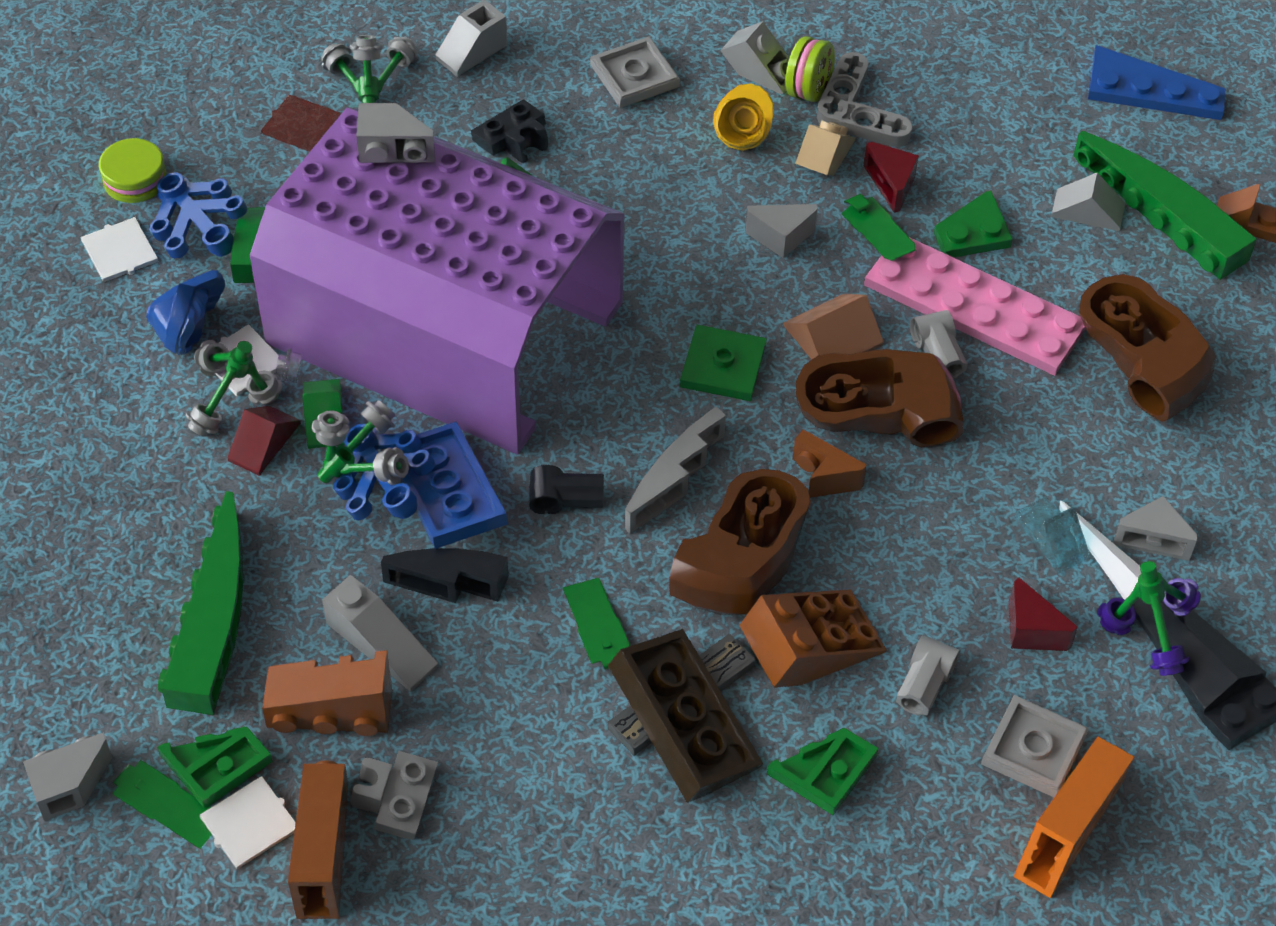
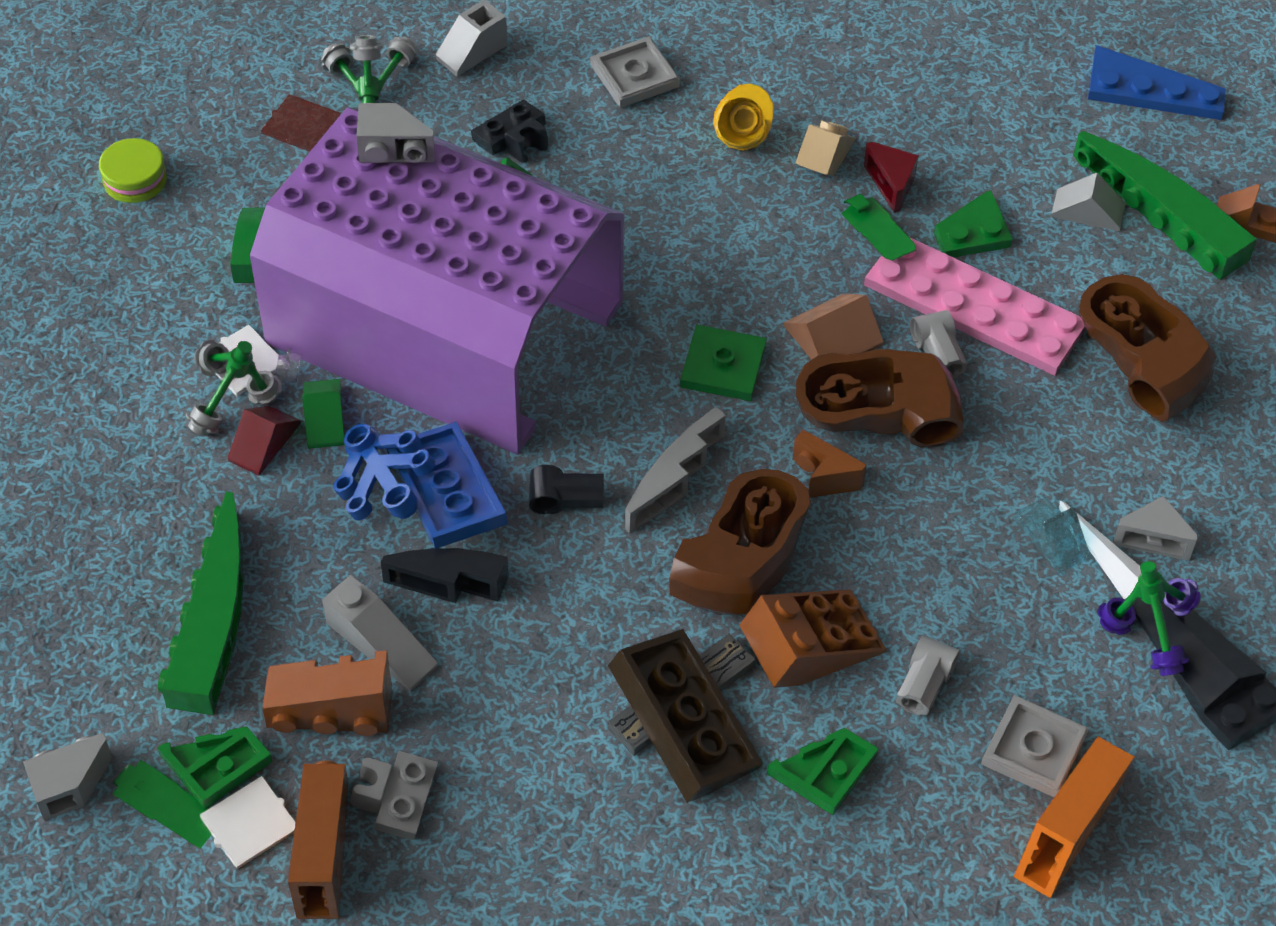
(119, 249): white piece -> none
(176, 190): blue plant -> none
(181, 311): blue hair -> none
(332, 430): light grey plant -> none
(596, 621): green piece -> none
(758, 57): light grey slope -> none
(781, 226): light grey slope -> none
(809, 68): lime head -> none
(850, 111): light grey beam -> none
(1036, 622): dark red slope -> none

